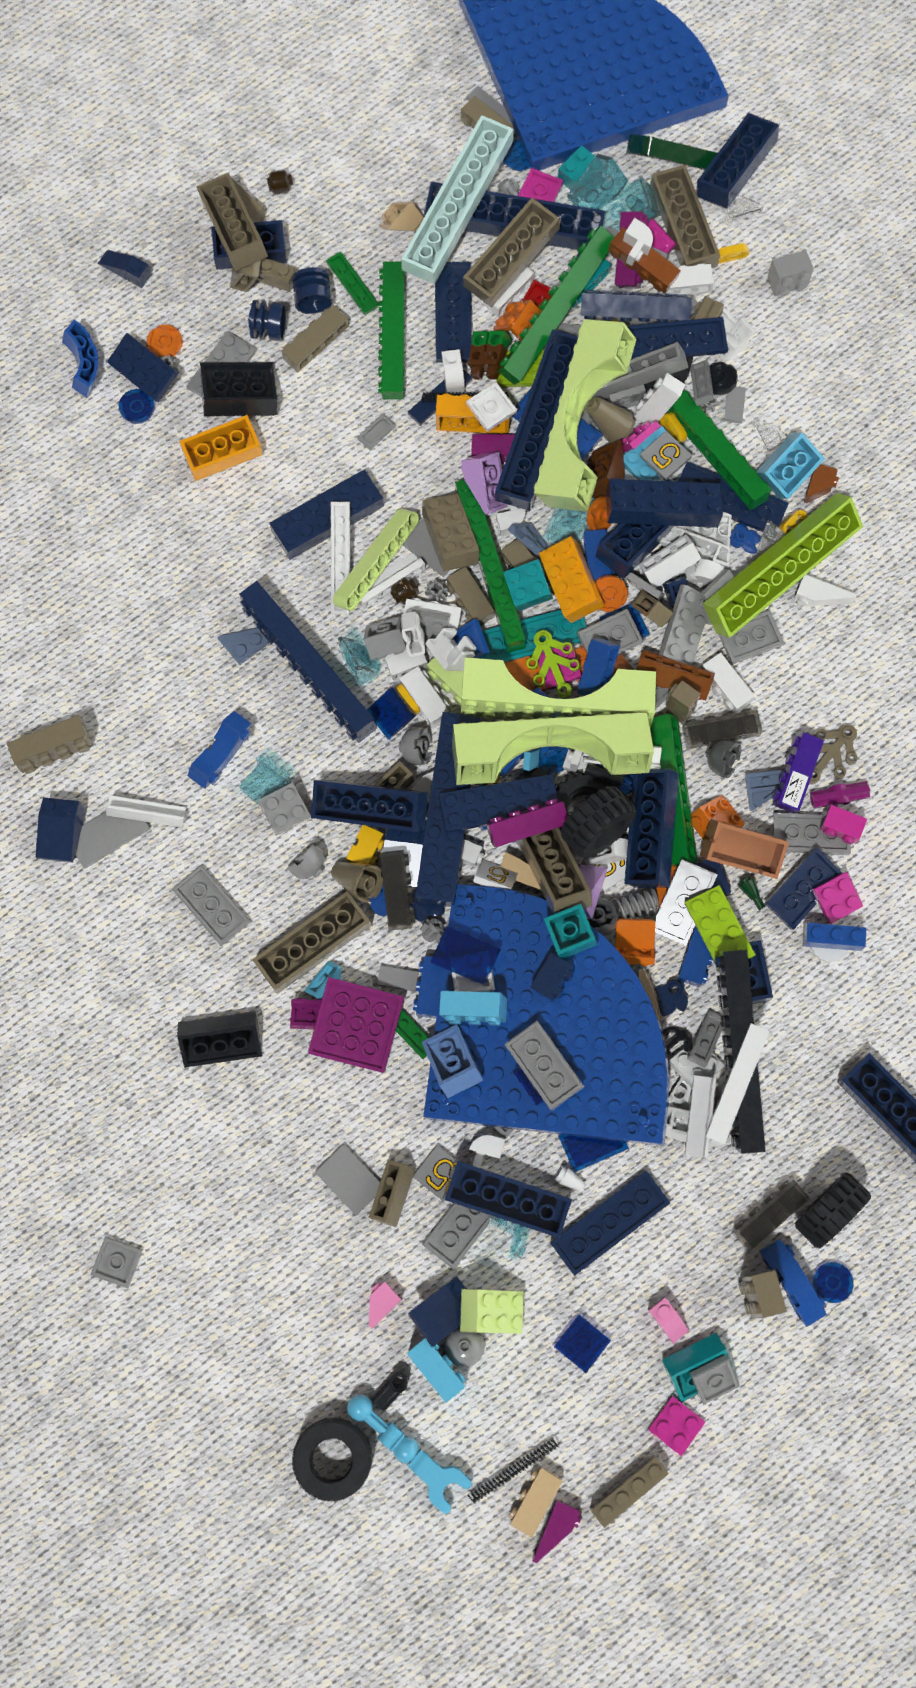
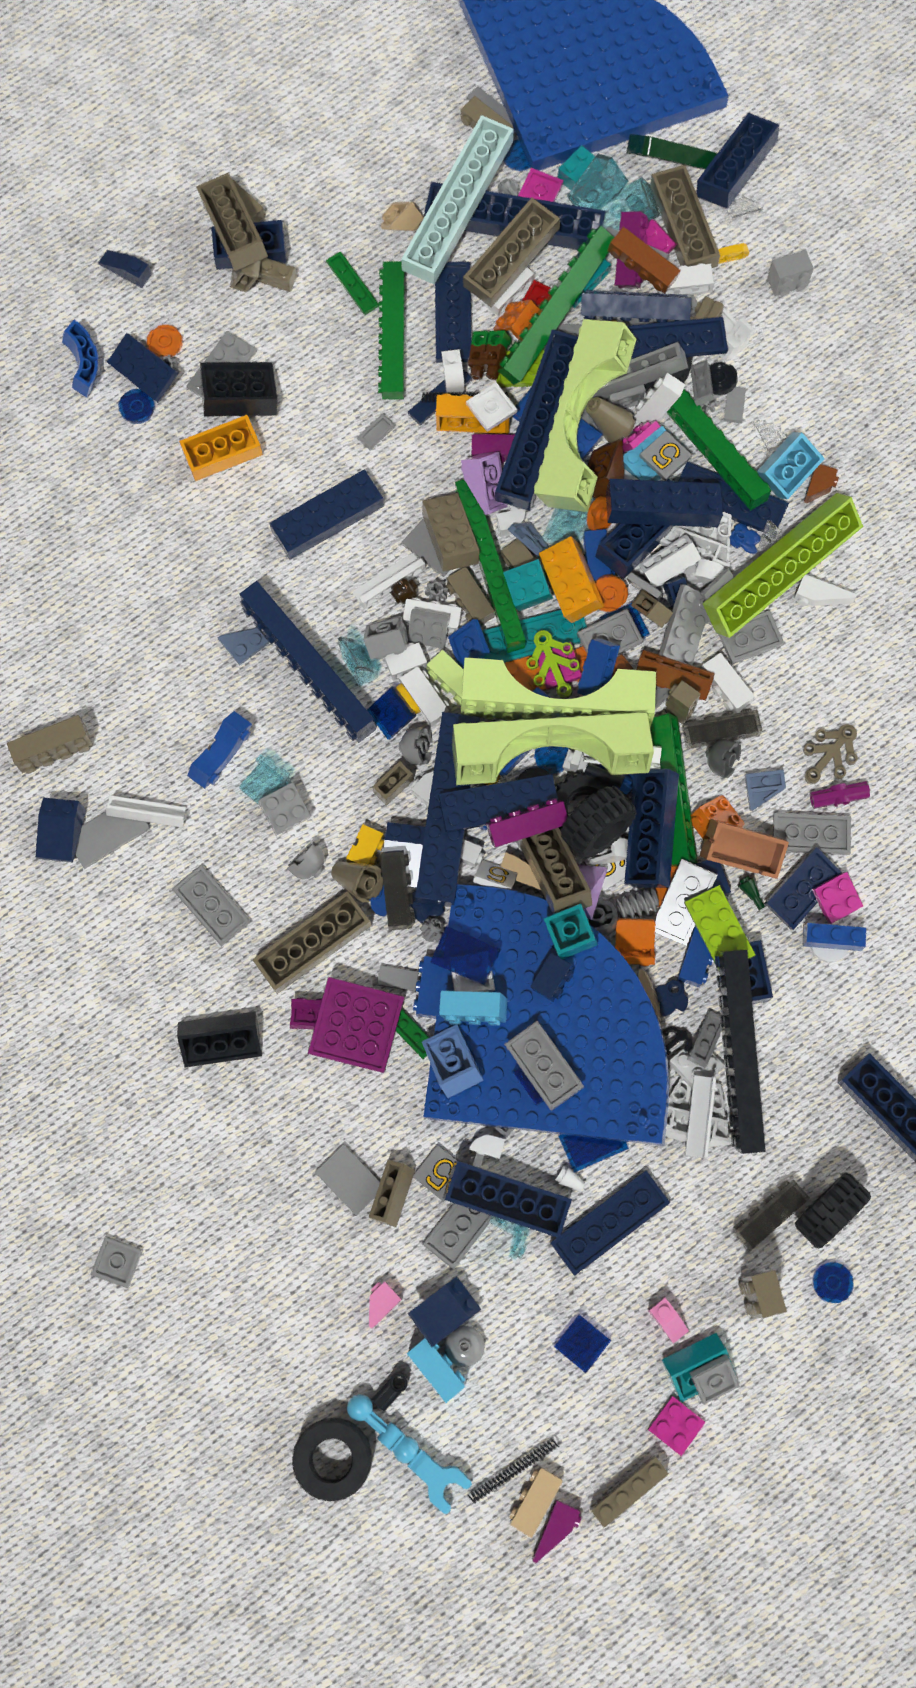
(264, 320): dark blue wheel -> none
(279, 182): dark brown head -> none
(311, 290): dark blue wheel -> none
(315, 338): dark tan brick -> none
(317, 985): medium azure slope -> none
(339, 549): white tile -> none
(369, 805): dark blue brick -> none
(375, 559): yellowish green beam -> none
(412, 634): white brick -> none
(448, 652): white panel -> none
(491, 1311): yellowish green brick -> none
(531, 759): medium azure tile -> none
(640, 238): white brick -> none
(673, 427): yellow beam -> none
(737, 1083): white tile -> none
(791, 520): yellow beam -> none
(798, 772): dark purple brick -> none
(800, 1293): blue brick -> none
(843, 825): dark pink brick -> none

